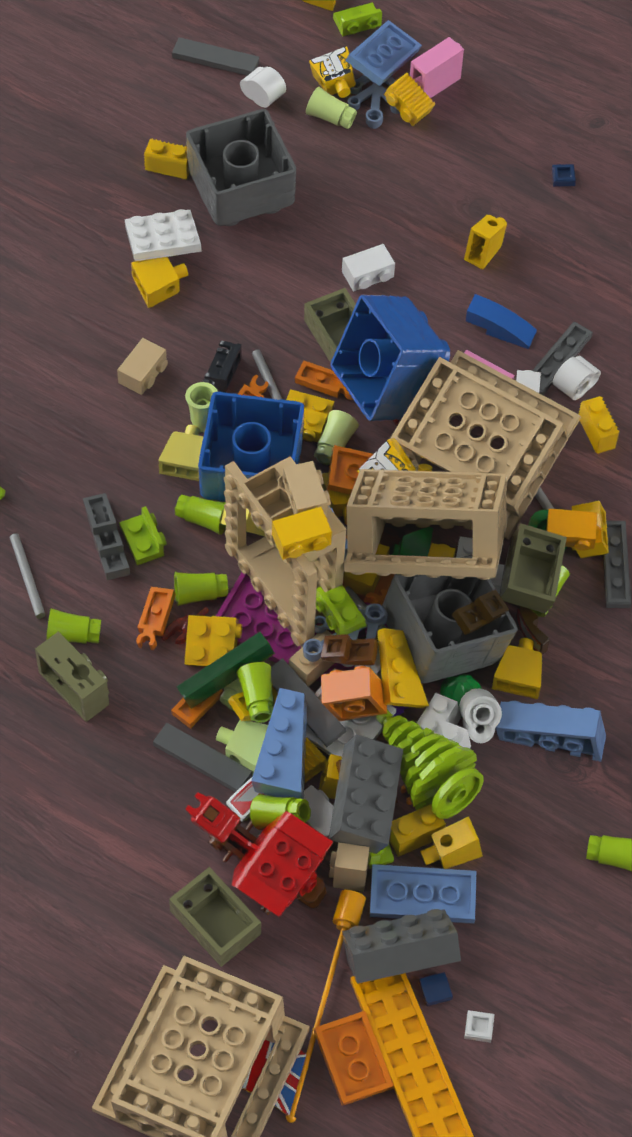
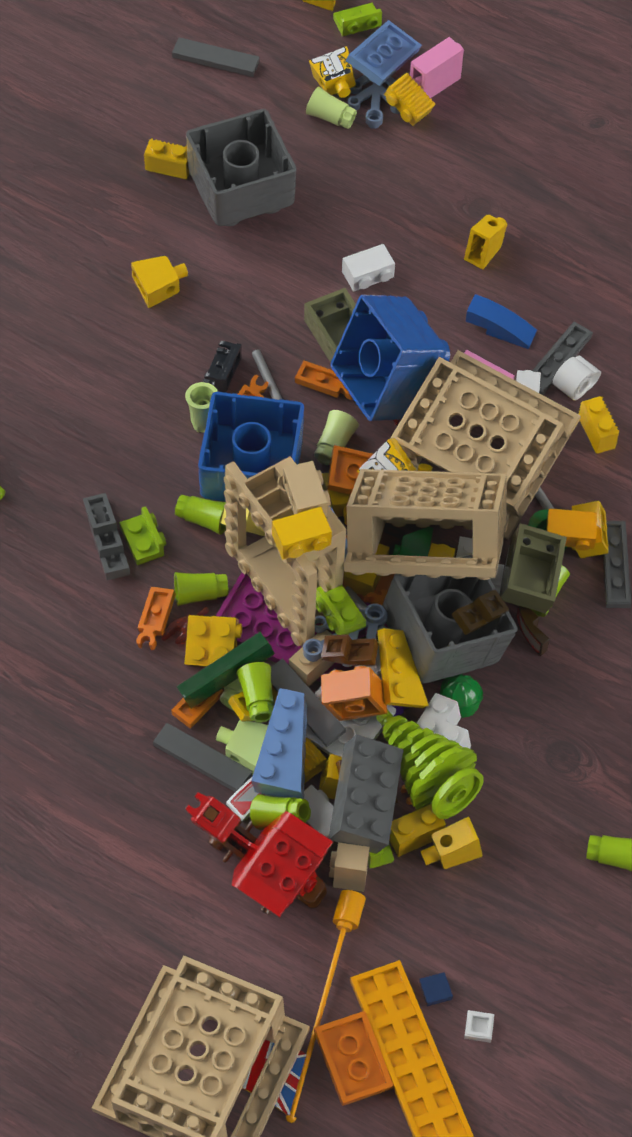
(27, 576): light grey bar -> none
(74, 627): lime plant -> none
(82, 685): olive piece -> none
(142, 366): tan brick -> none
(162, 235): white plate -> none
(182, 454): light yellow torso -> none
(215, 916): olive piece -> none
(263, 86): white piece -> none
(315, 413): yellow plate -> none
(401, 945): dark grey brick -> none
(416, 890): medium blue plate -> none
(480, 714): white piece -> none
(520, 670): yellow torso -> none
(553, 727): medium blue wedge -> none
(563, 175): dark blue tile -> none

